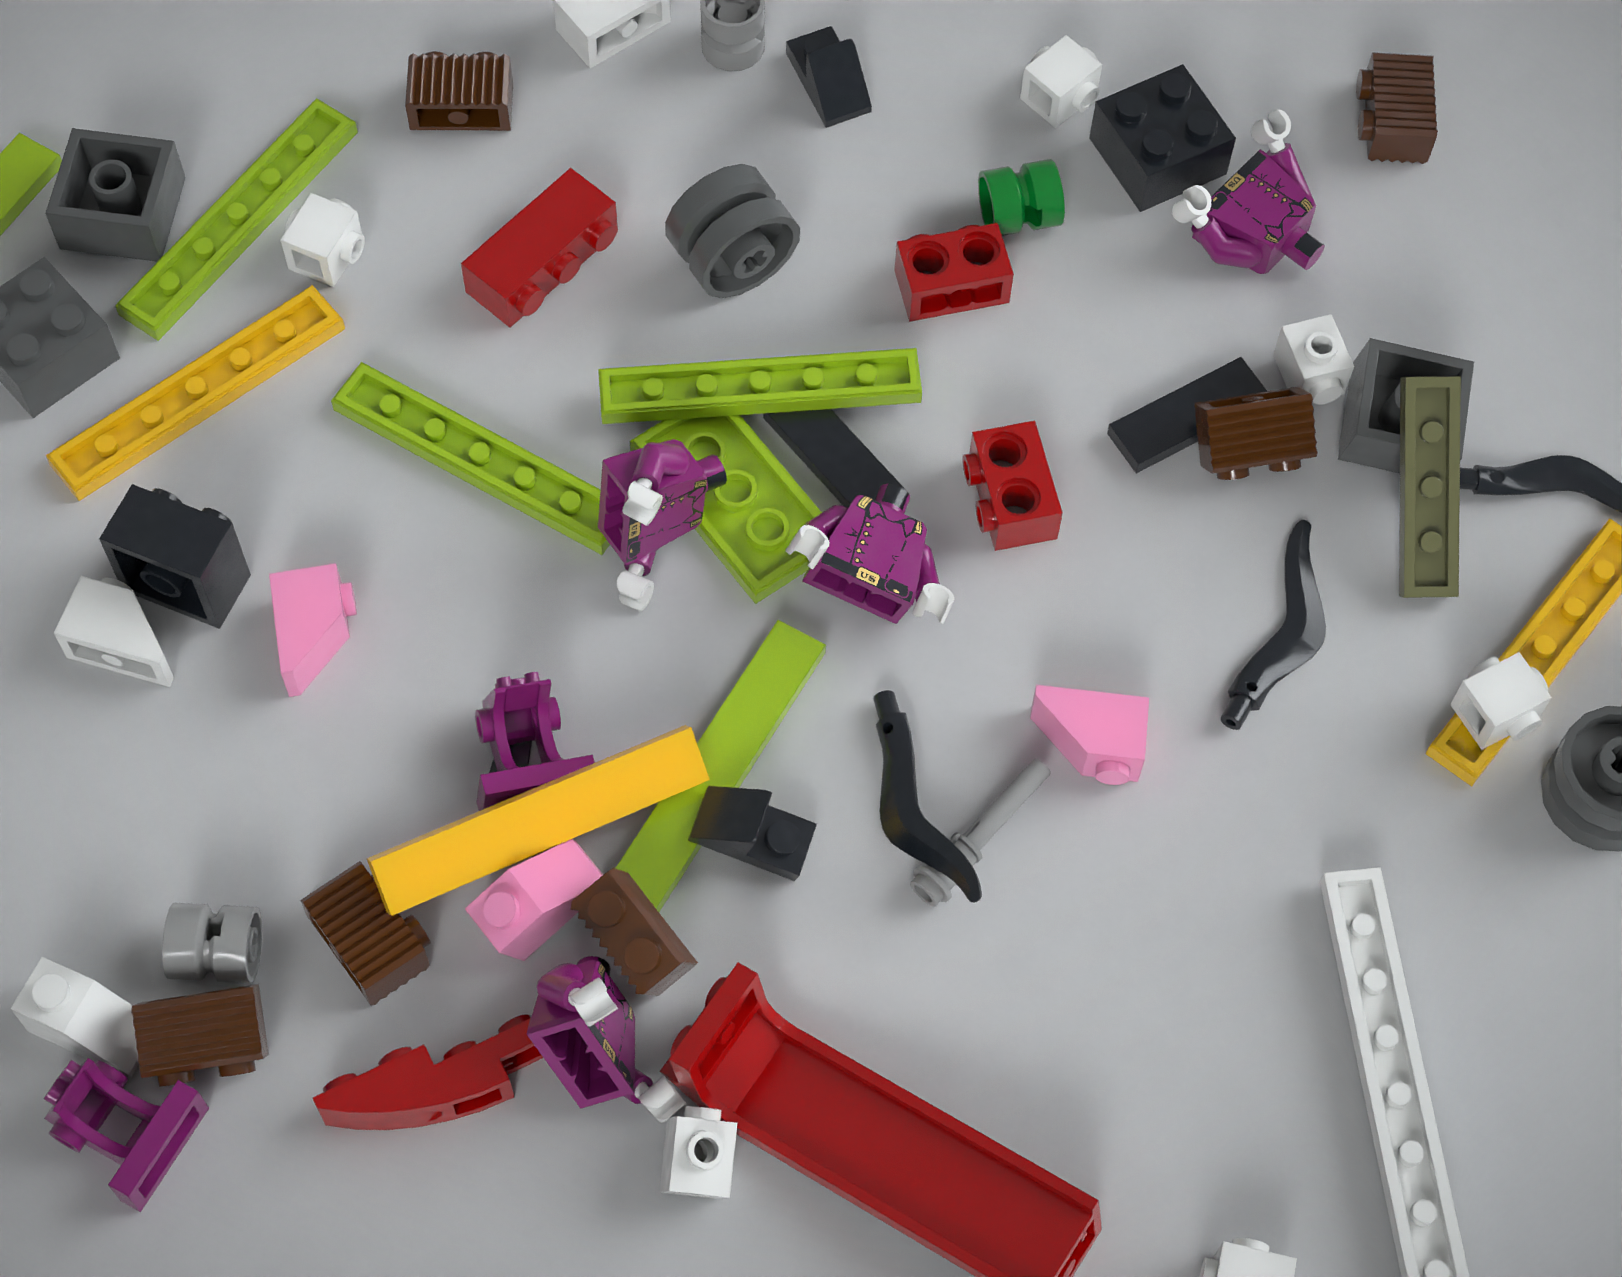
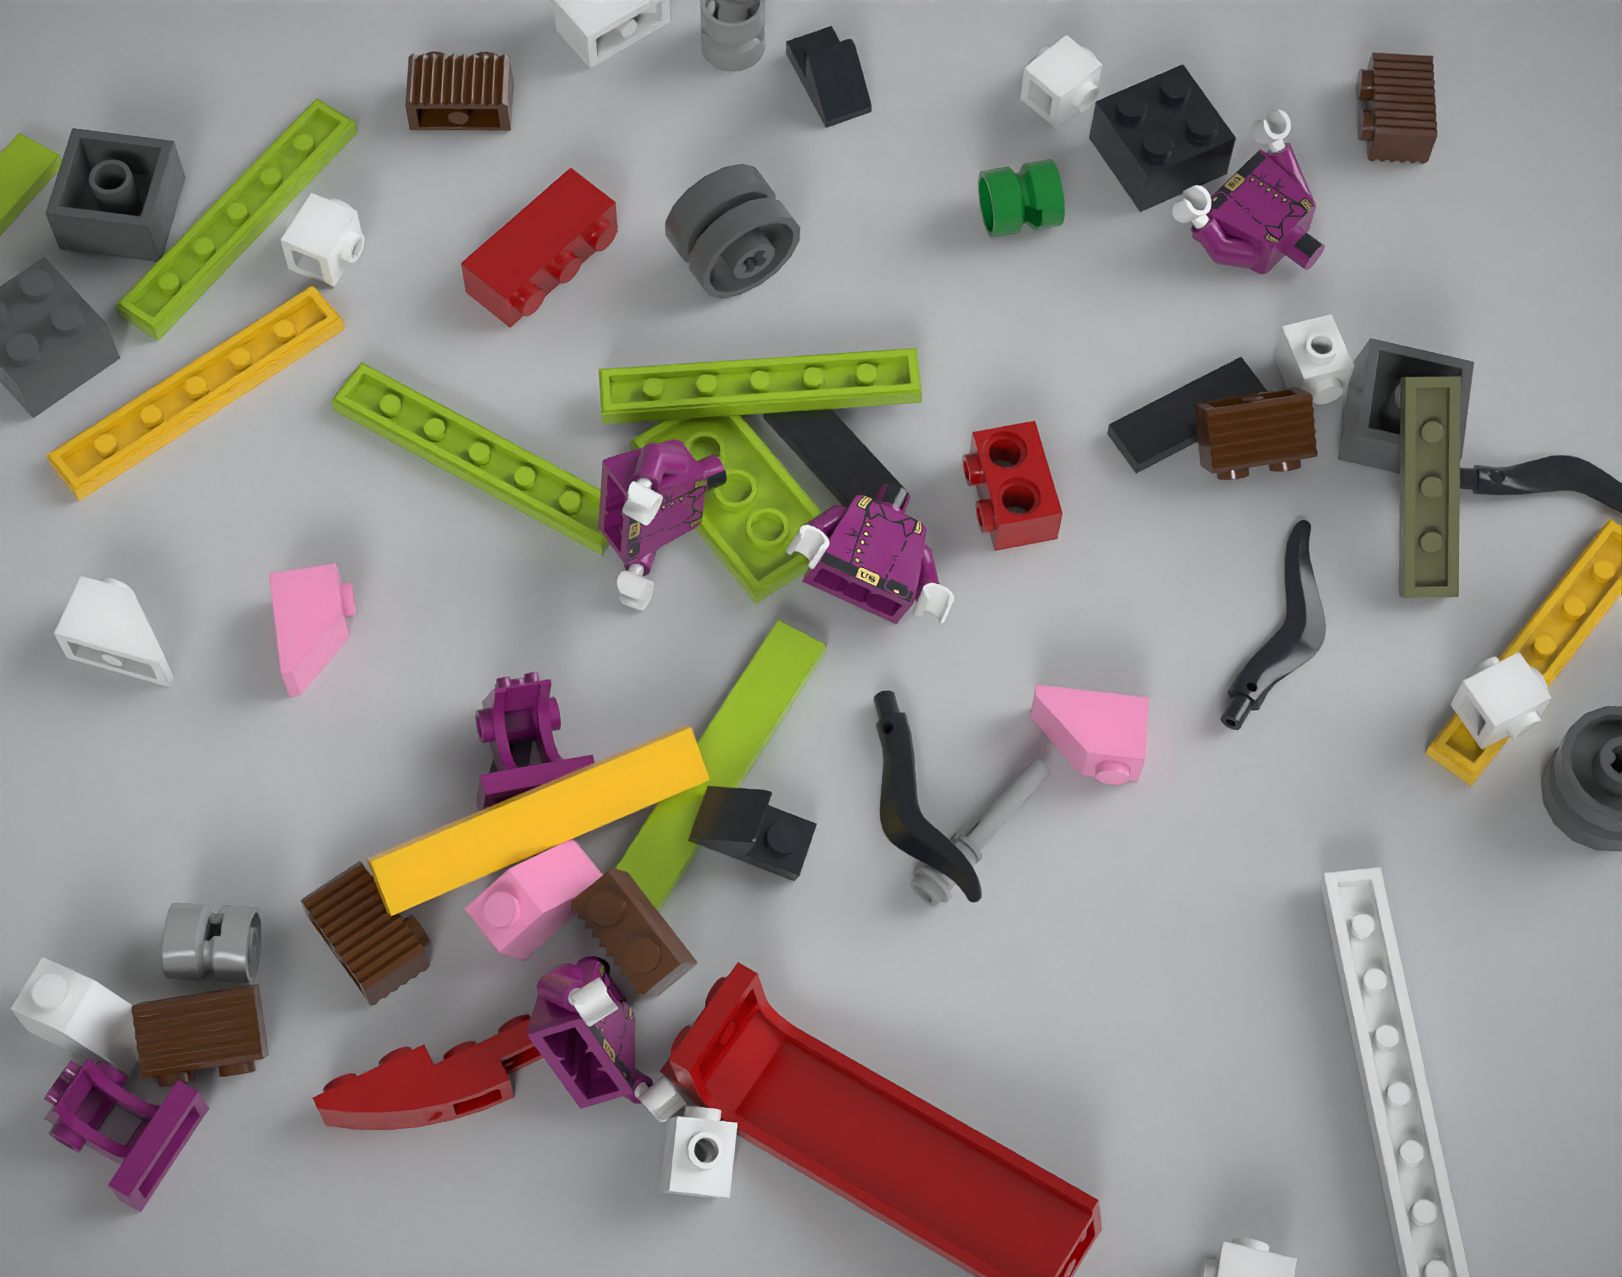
(176, 554): black brick -> none
(956, 281): red brick -> none

